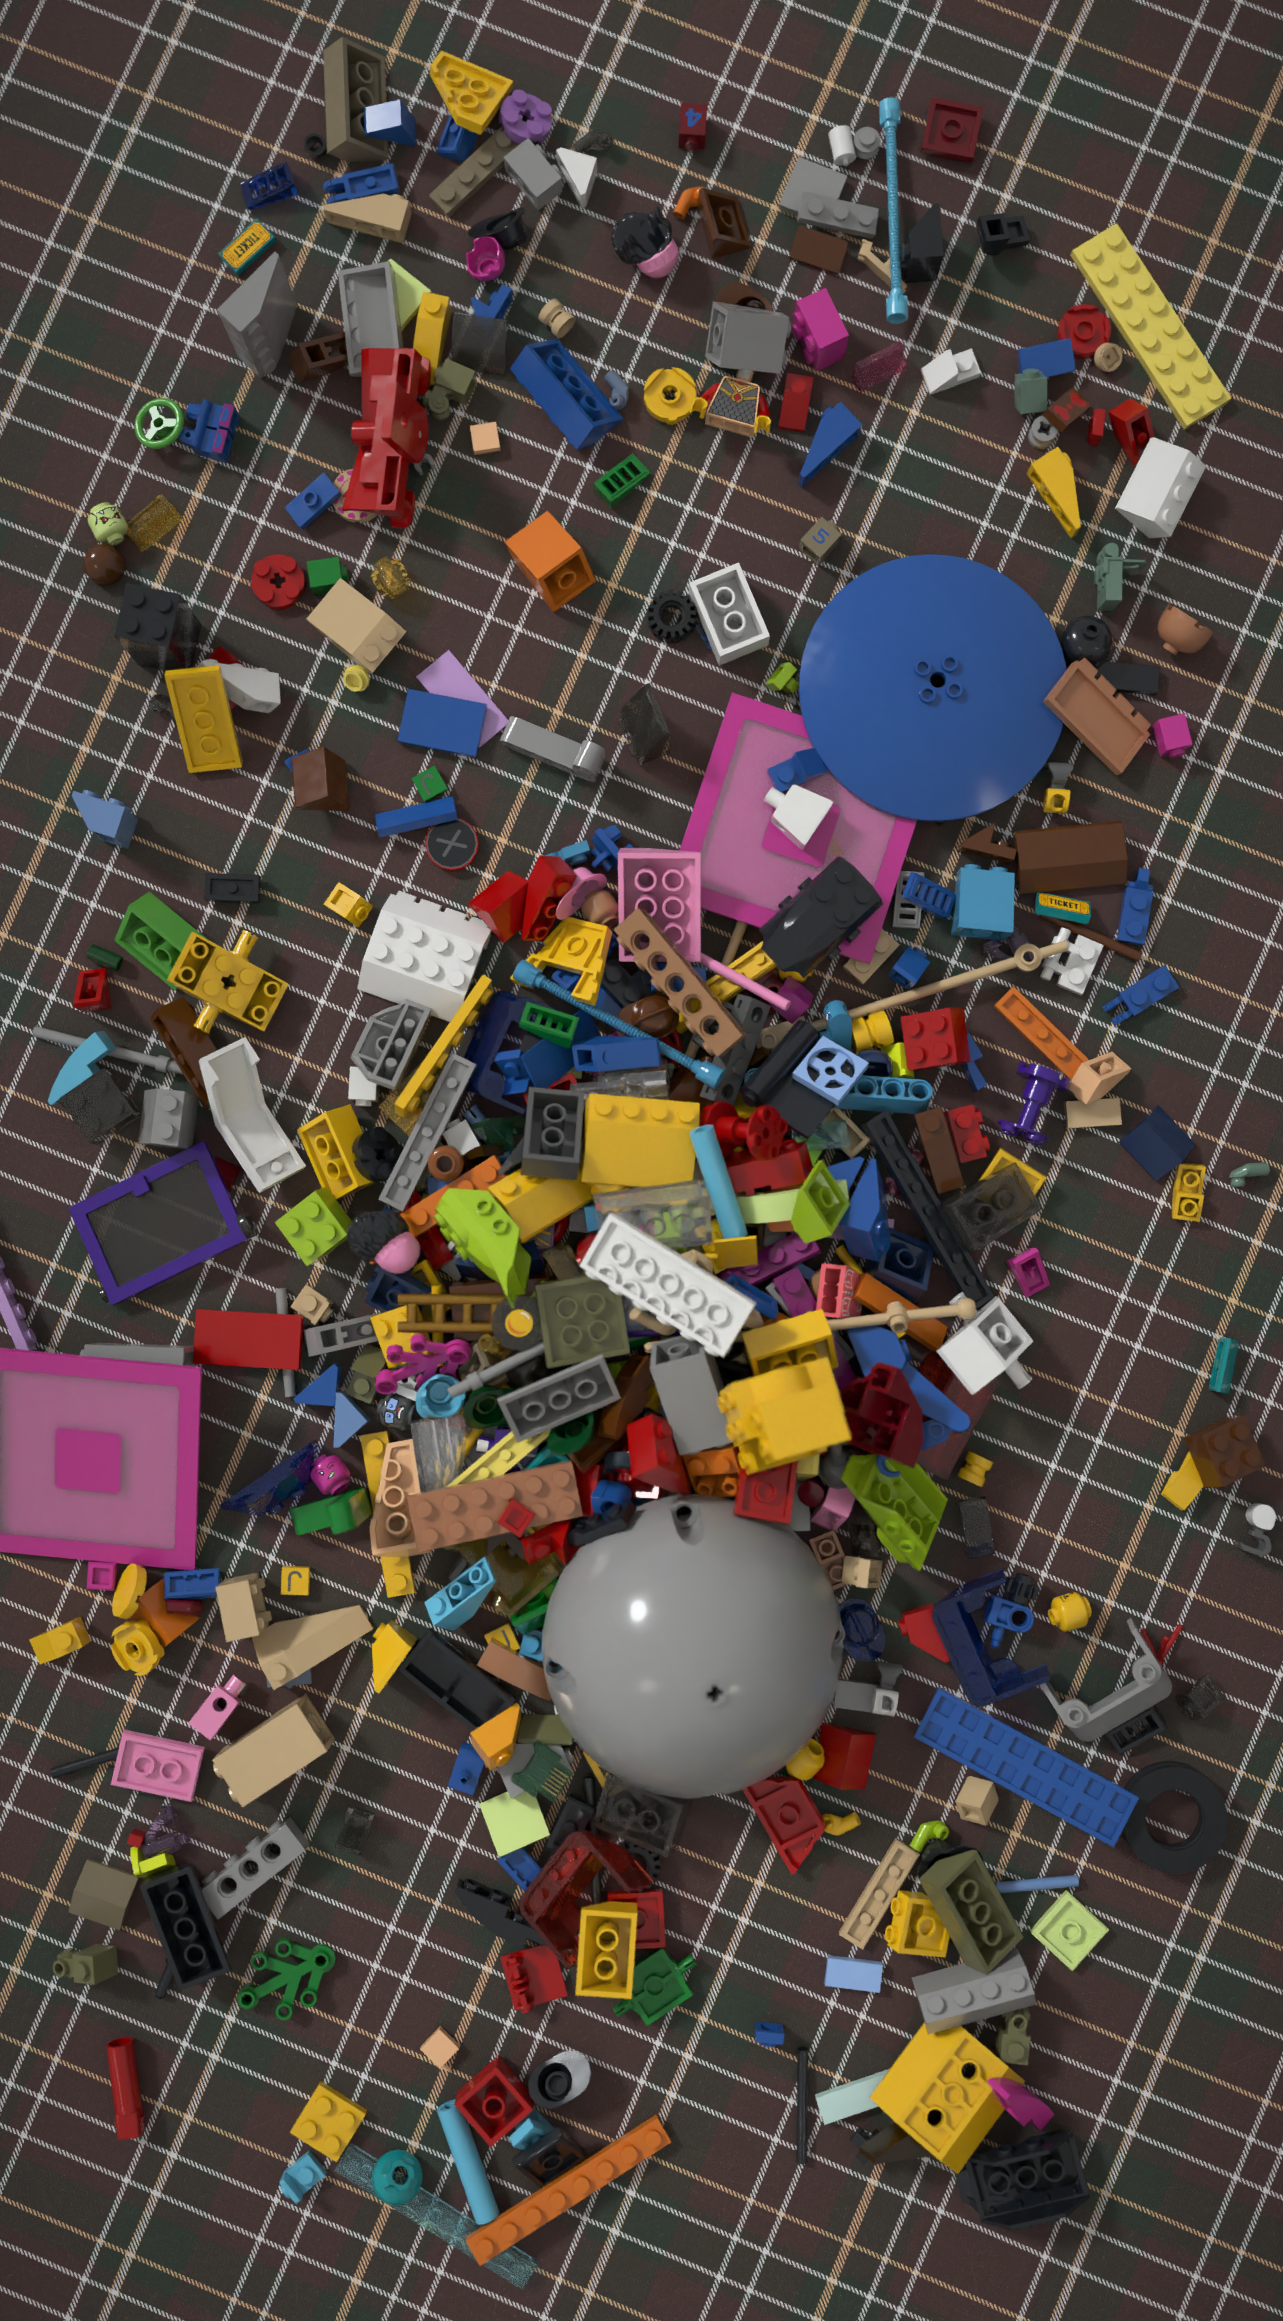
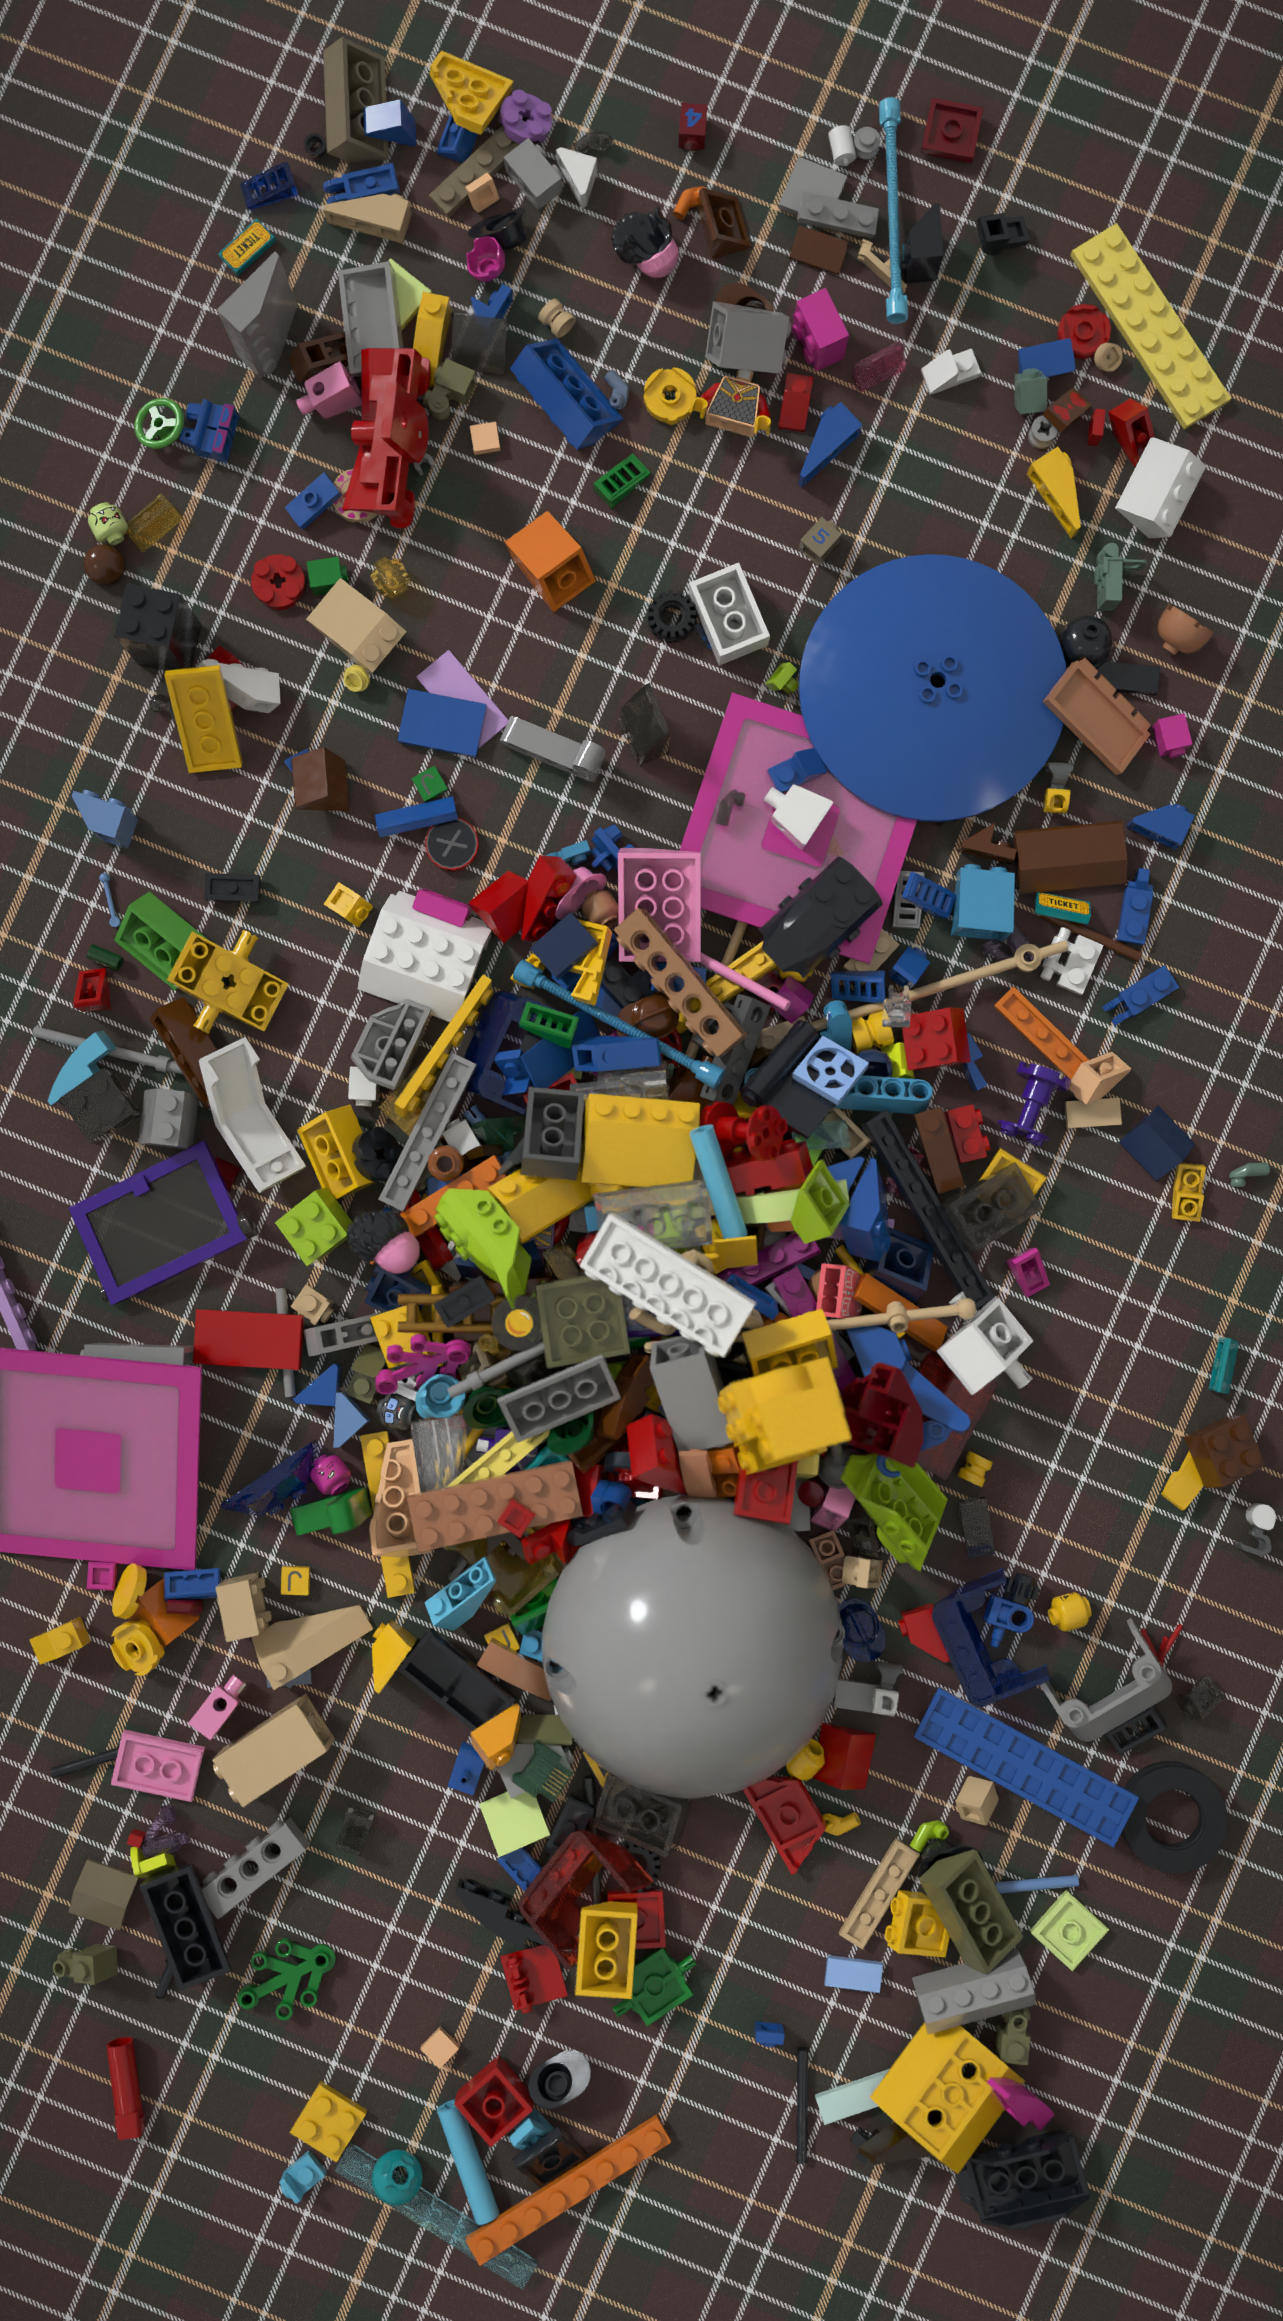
(114, 920): none -> medium blue hinge
(330, 392): none -> bright pink torso
(441, 907): none -> dark pink slope
(464, 1301): none -> black plate
(482, 192): none -> light nougat plate
(564, 946): none -> dark blue slope
(697, 1473): none -> nougat slope
(726, 806): none -> clear smoke arm
(859, 976): none -> blue slope
(897, 1008): none -> clear plate
(1164, 825): none -> blue slope

